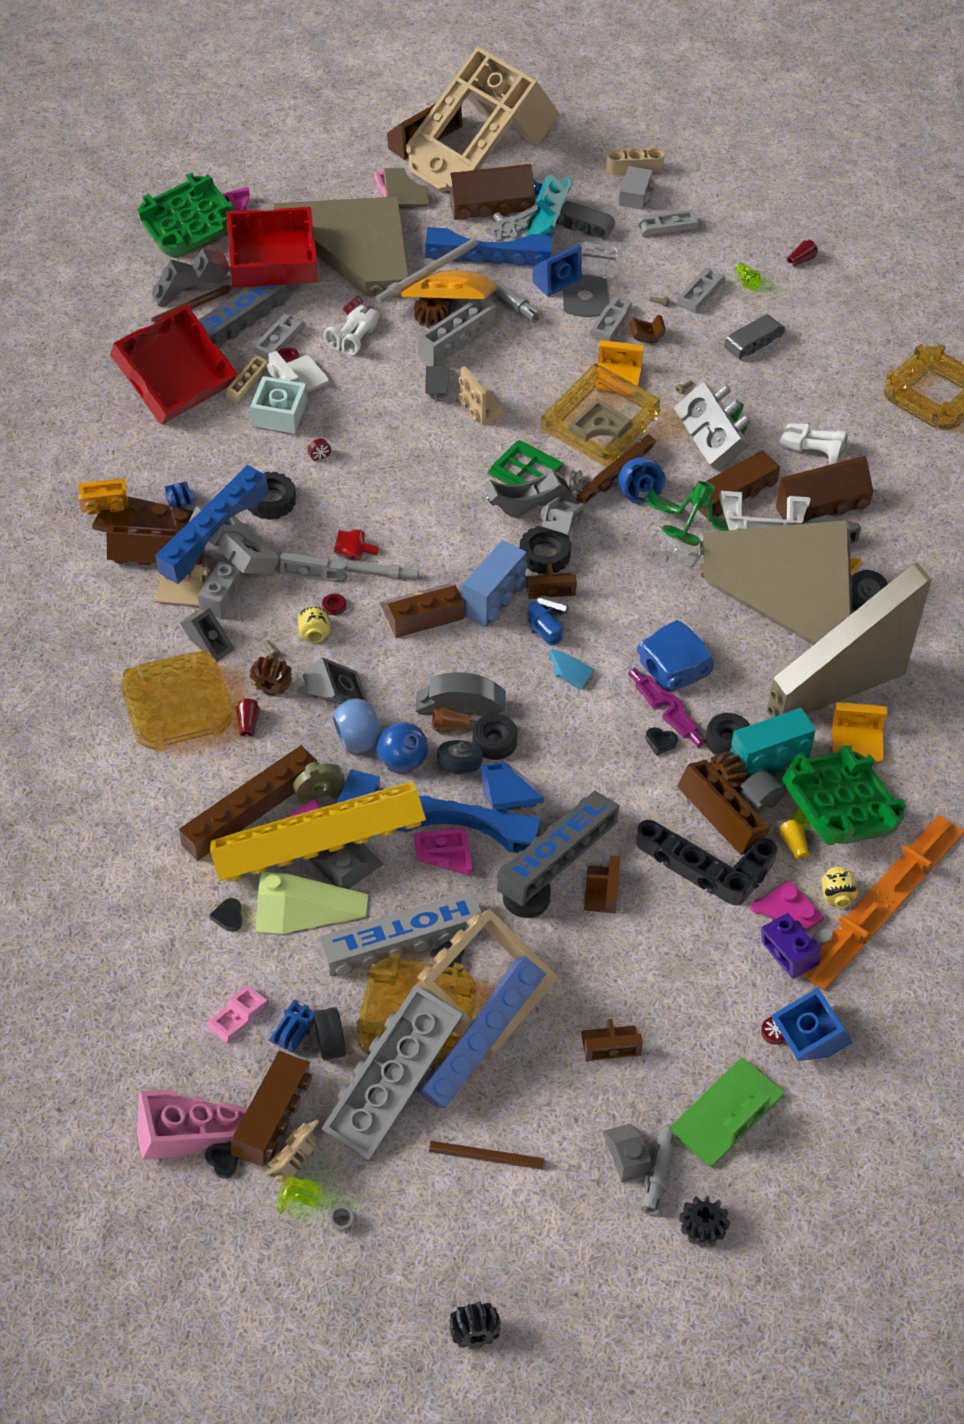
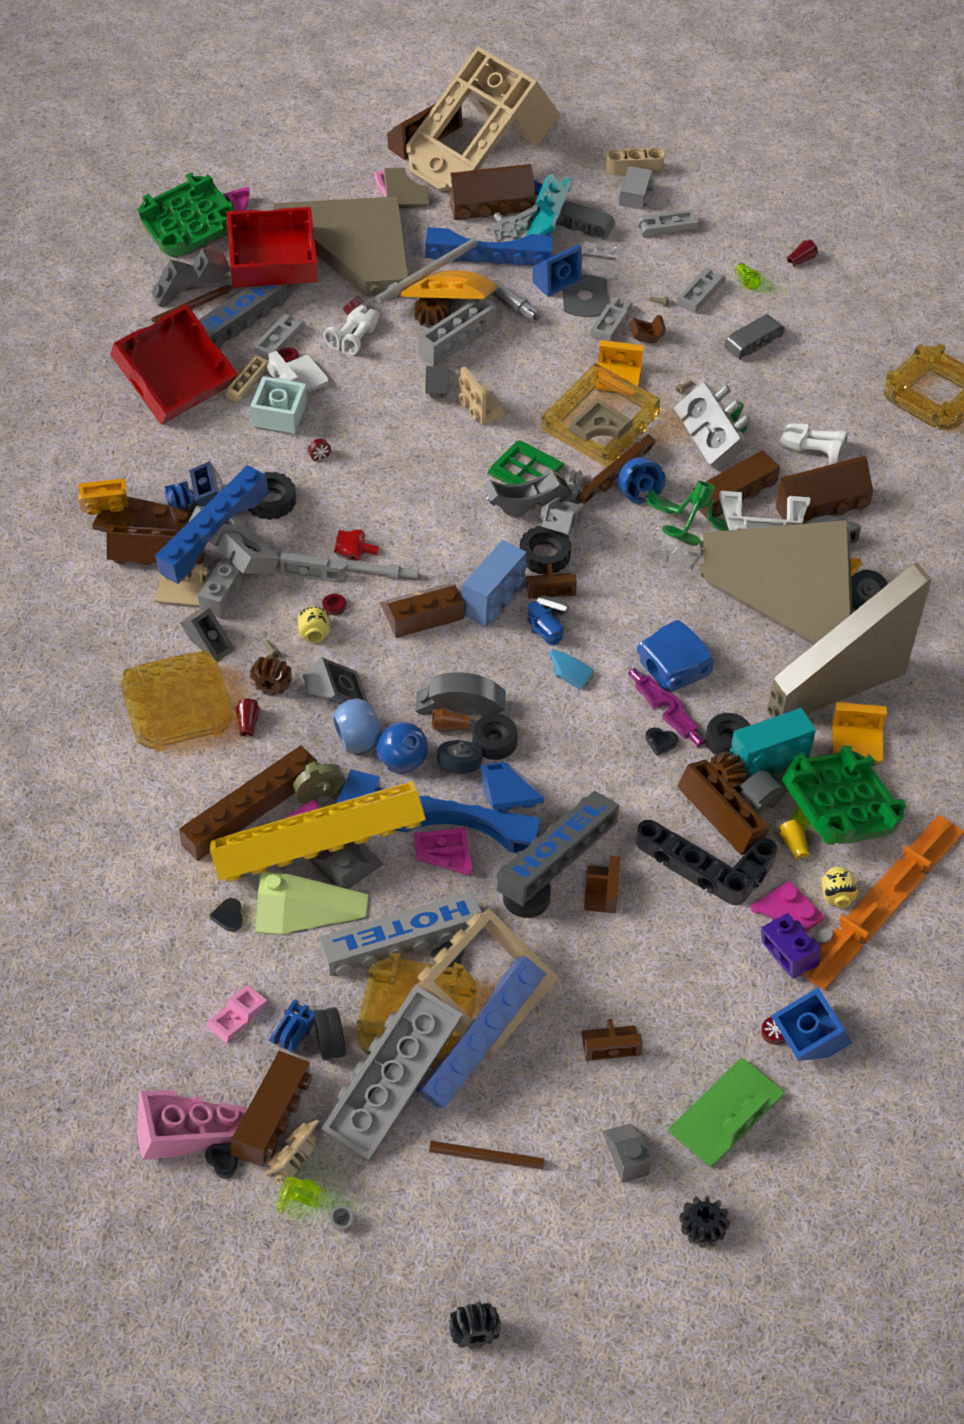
(205, 483): none -> dark blue brick
(656, 1182): light grey pin -> none

